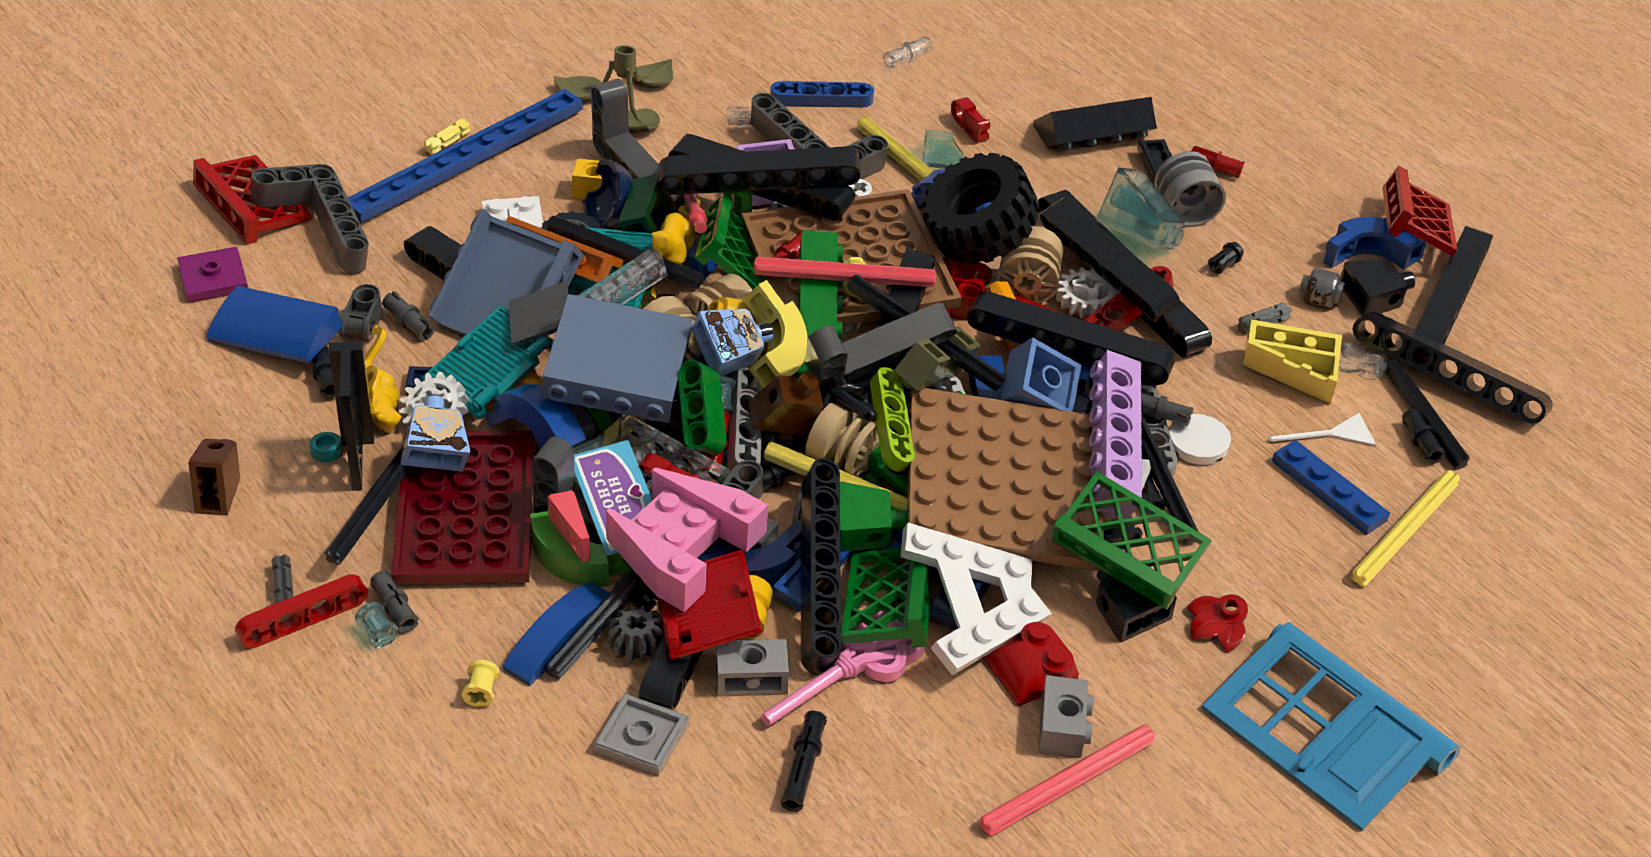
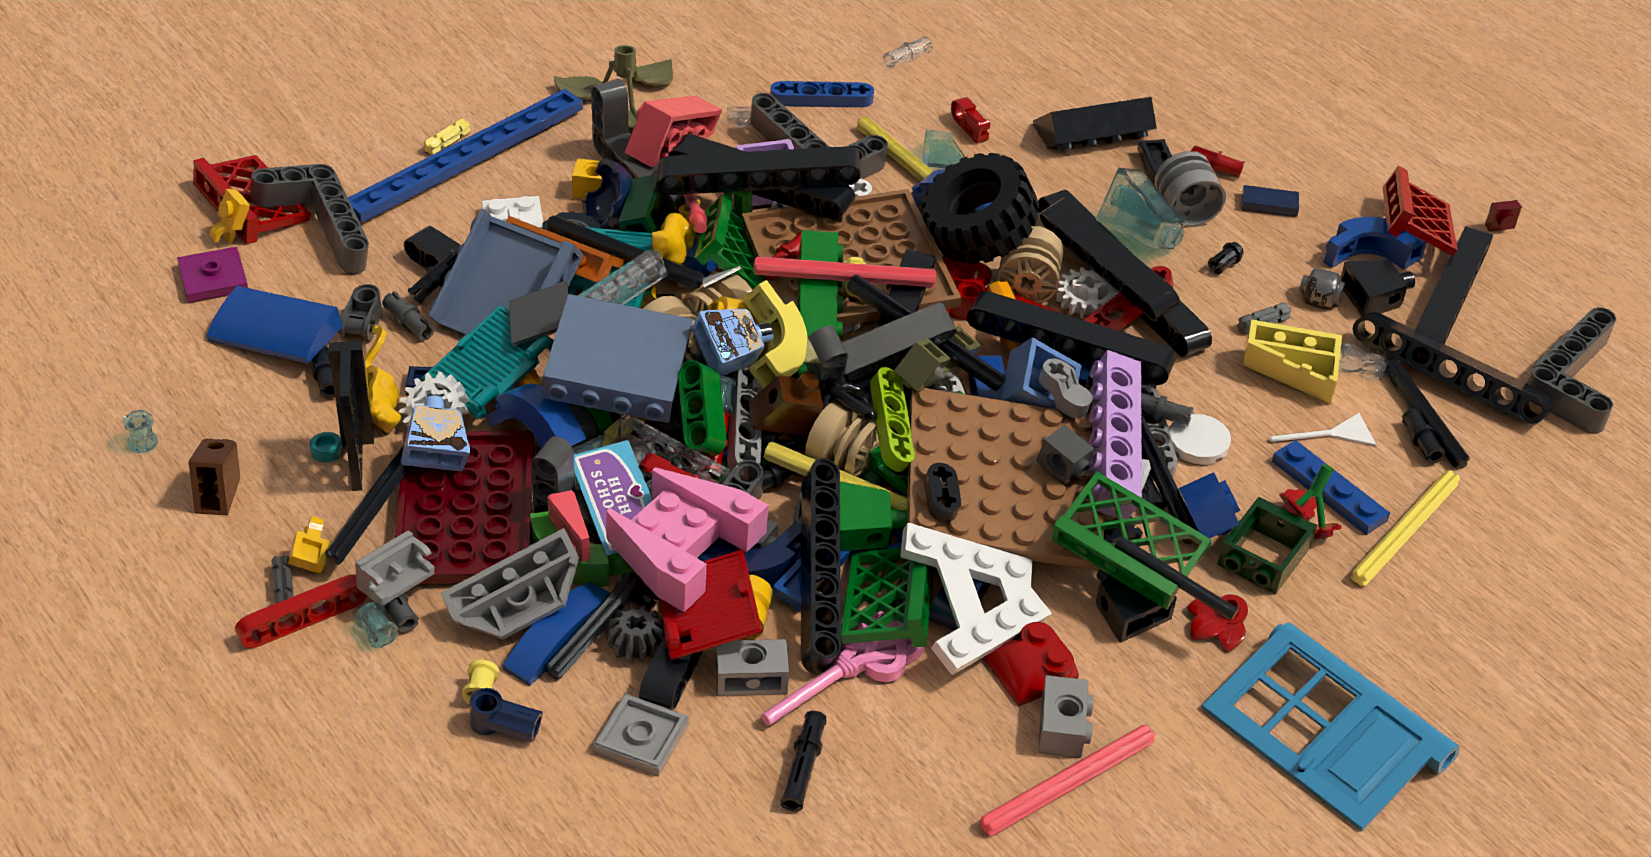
(141, 437): none -> clear light blue bush
(232, 214): none -> yellow plate
(308, 548): none -> yellow plate
(393, 568): none -> light grey hinge
(433, 277): none -> black pin
(493, 714): none -> dark blue piece
(516, 589): none -> light grey wedge
(664, 124): none -> coral wedge
(713, 278): none -> white piece
(949, 492): none -> black beam
(1065, 455): none -> dark grey brick
(1066, 391): none -> light grey piece
(1177, 578): none -> black bar
(1211, 505): none -> blue brick
(1265, 518): none -> dark green window
(1270, 200): none -> dark blue tile
(1303, 503): none -> plant
(1503, 215): none -> dark red plate
(1555, 373): none -> dark grey beam

